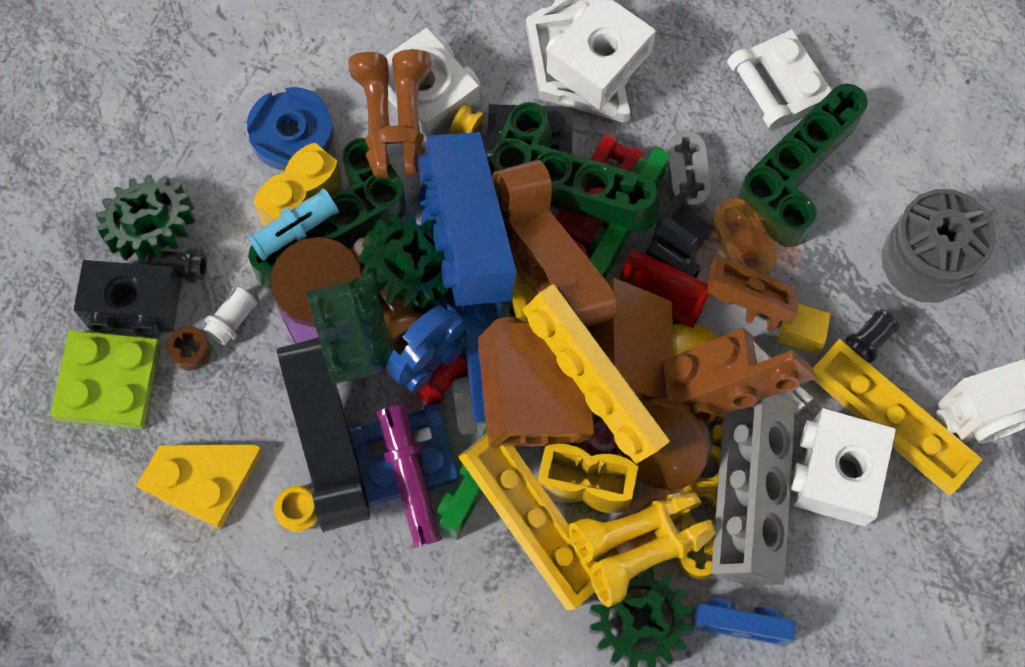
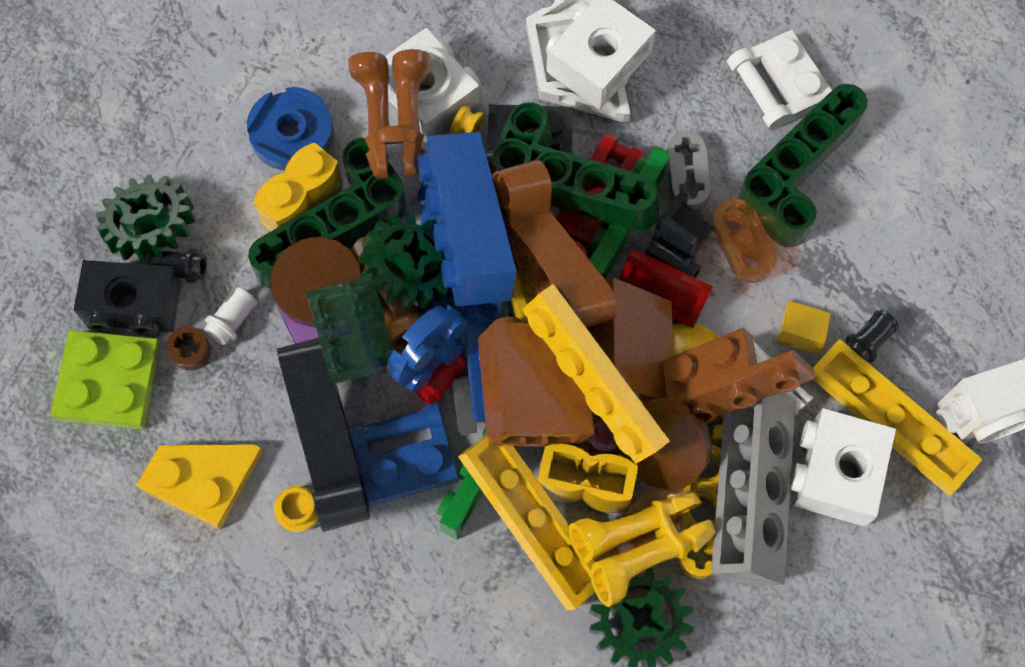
(319, 206): medium azure pin -> none
(409, 475): magenta pin -> none
(753, 291): dark orange plate -> none
(762, 626): blue plate -> none
(938, 245): dark grey wheel -> none

